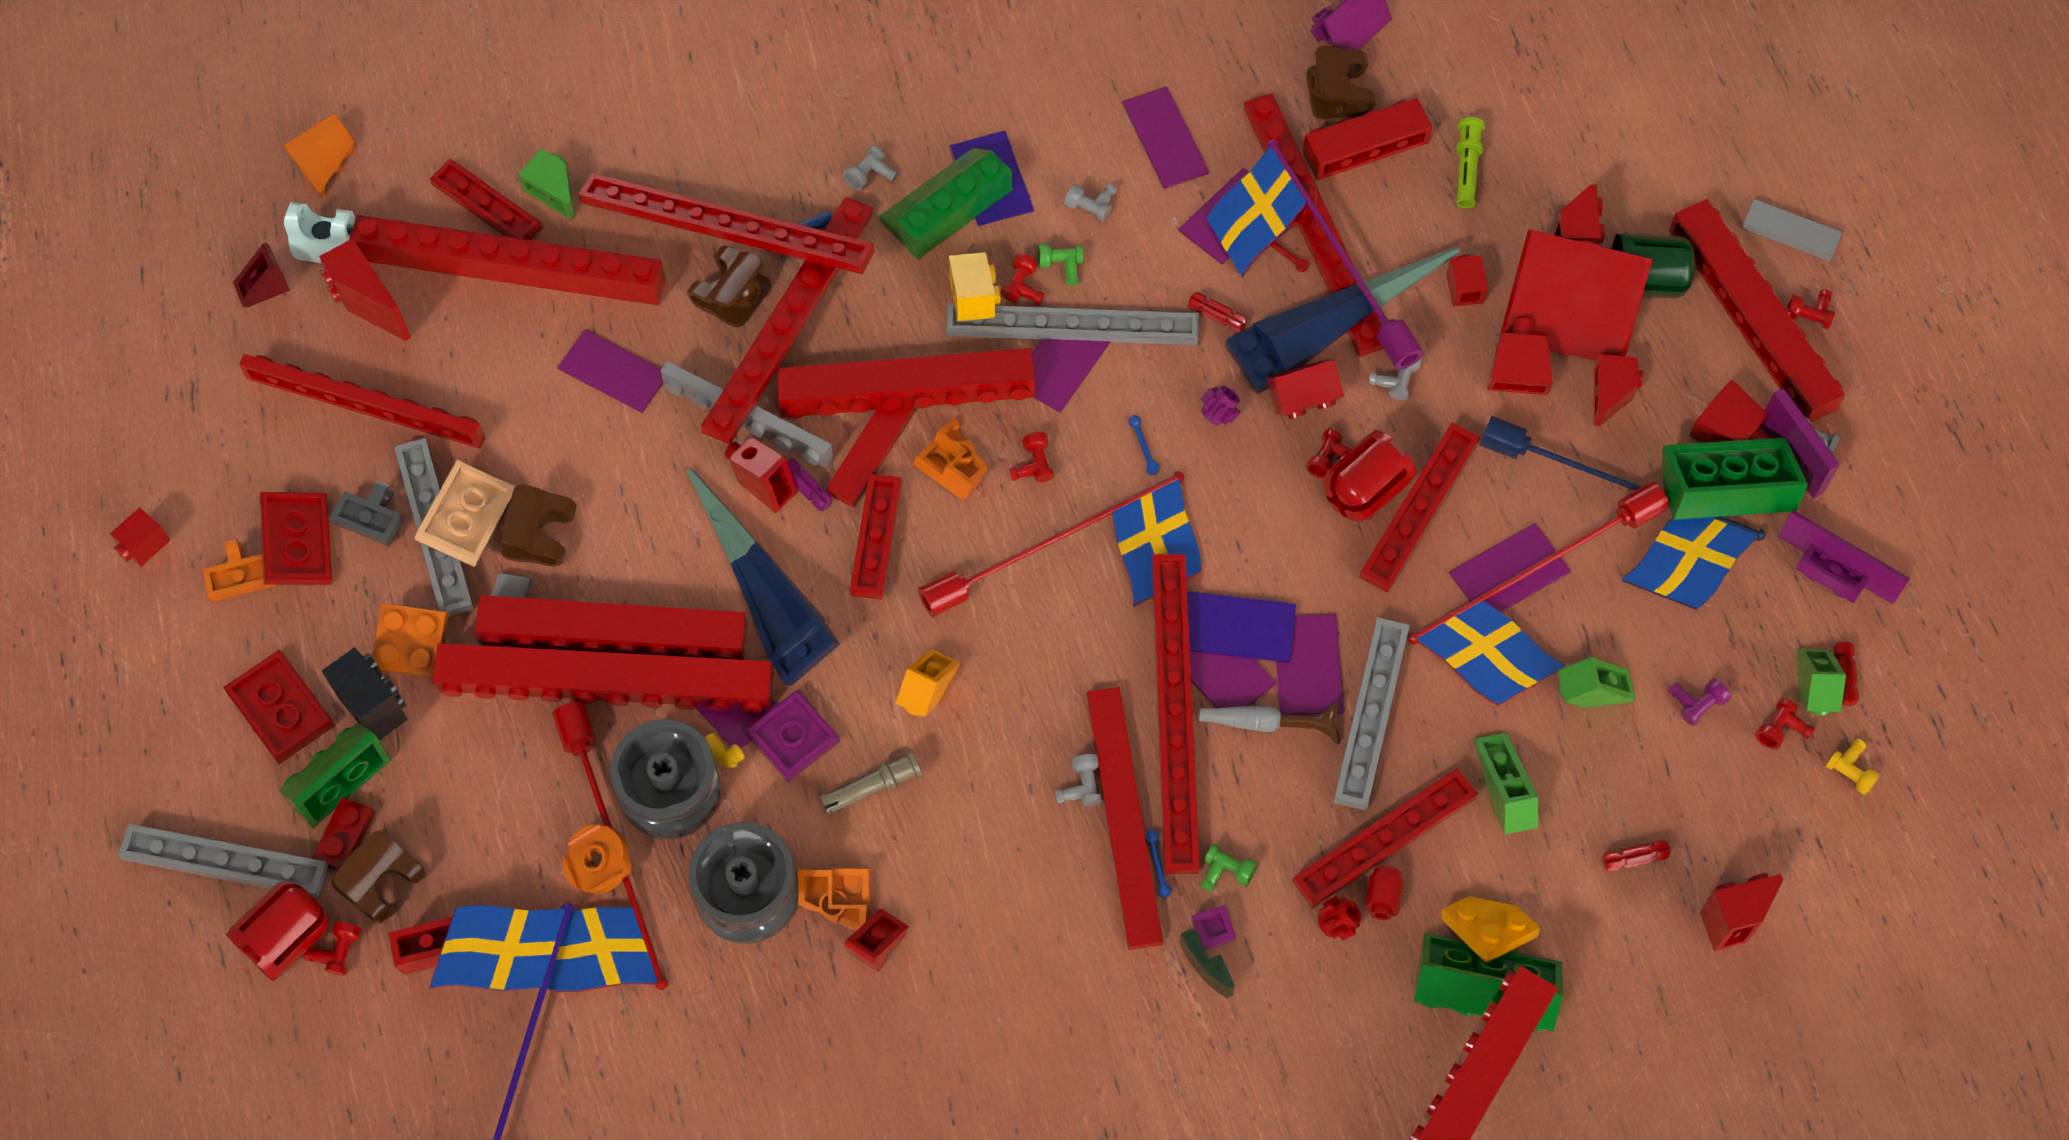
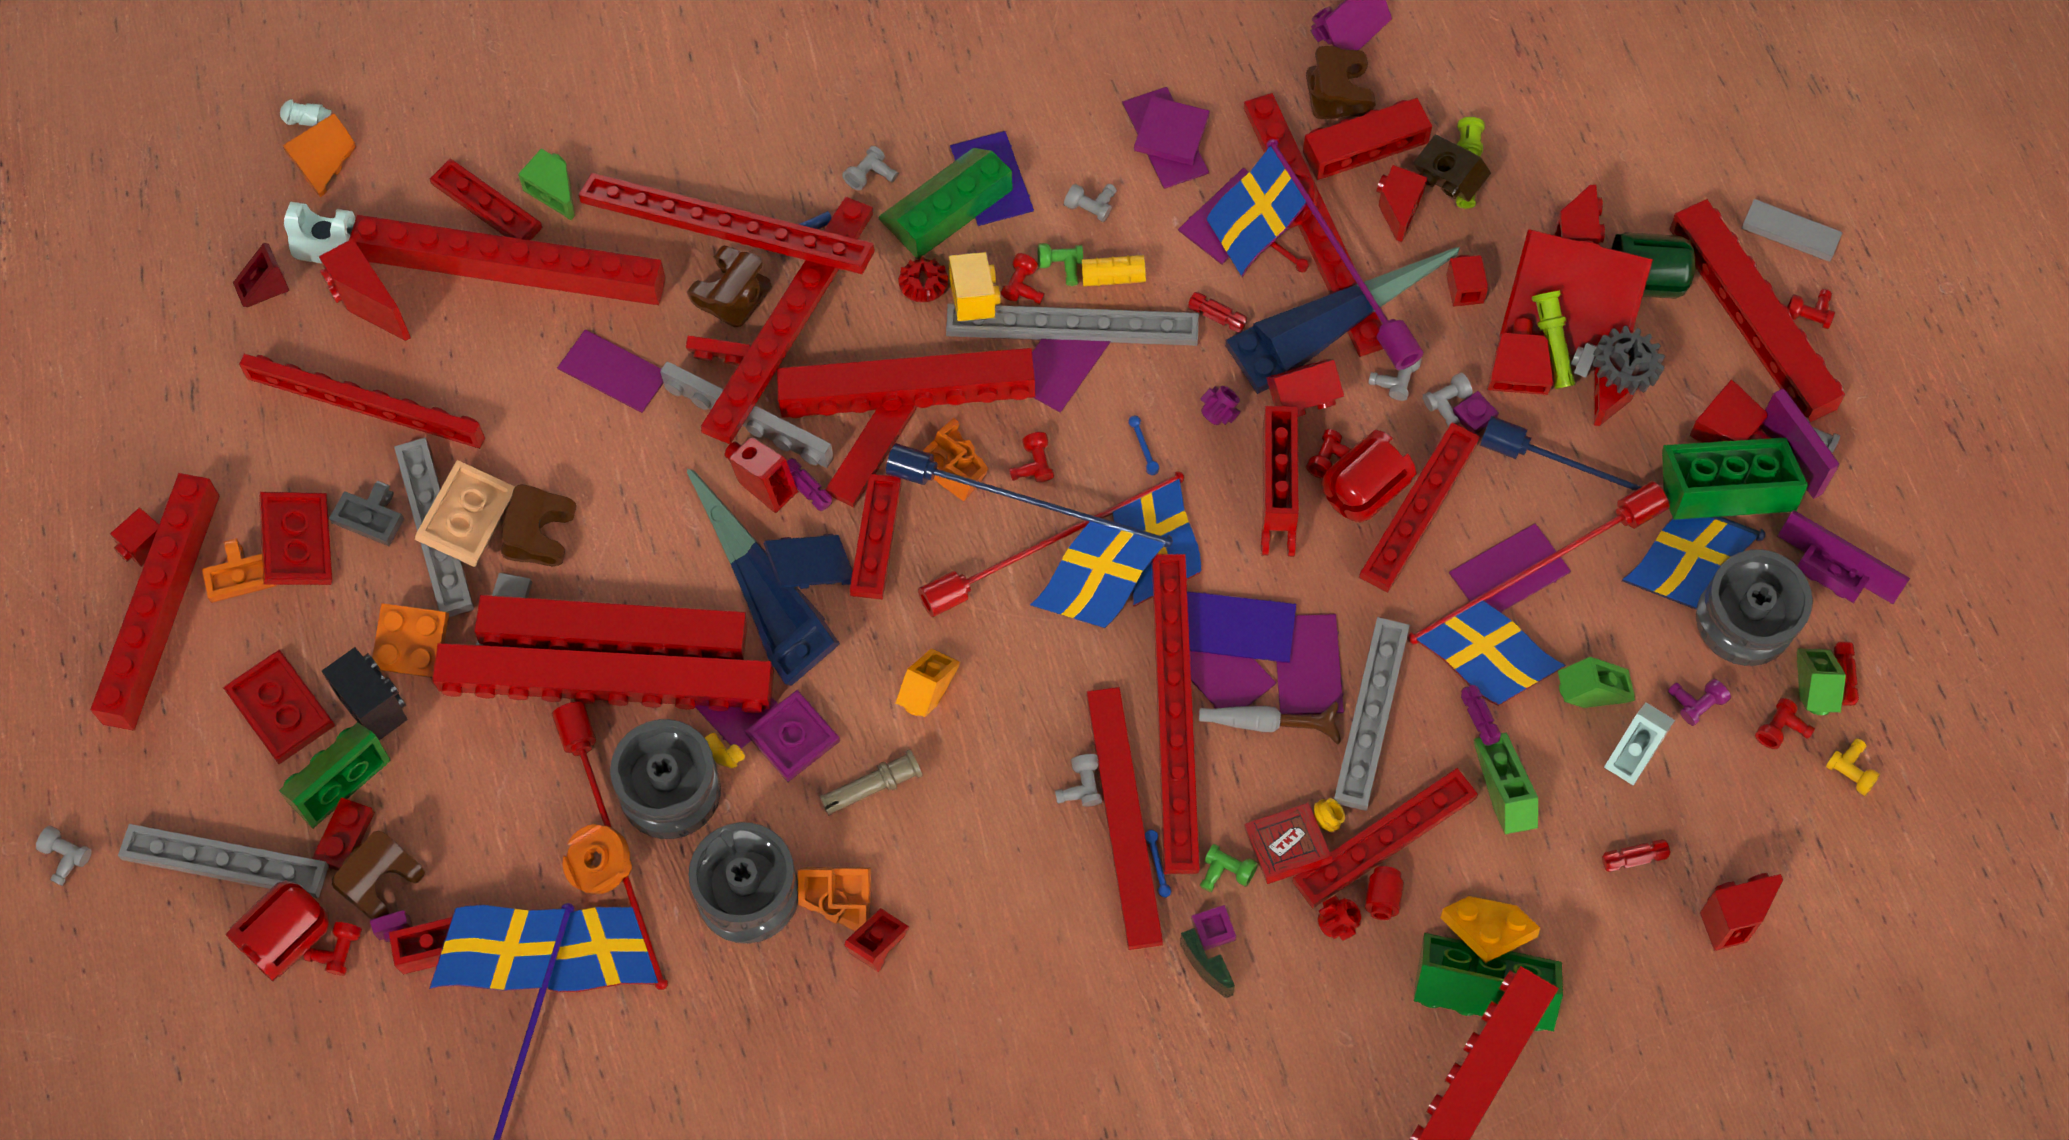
(51, 841): none -> light grey piece
(155, 602): none -> red brick
(303, 114): none -> light aqua arm
(390, 923): none -> magenta plate
(707, 348): none -> red plate
(809, 561): none -> dark blue piece
(935, 284): none -> red gear
(1098, 565): none -> flag
(1113, 270): none -> yellow axle
(1171, 130): none -> magenta tile
(1280, 475): none -> red hinge
(1288, 843): none -> red tile
(1329, 814): none -> yellow plate
(1400, 198): none -> red slope
(1438, 400): none -> light grey piece
(1452, 168): none -> dark brown brick
(1475, 412): none -> magenta plate
(1480, 715): none -> magenta axle
(1552, 325): none -> lime pin
(1584, 359): none -> light grey plate
(1639, 743): none -> light aqua slope
(1643, 360): none -> dark grey gear
(1754, 607): none -> dark grey piece

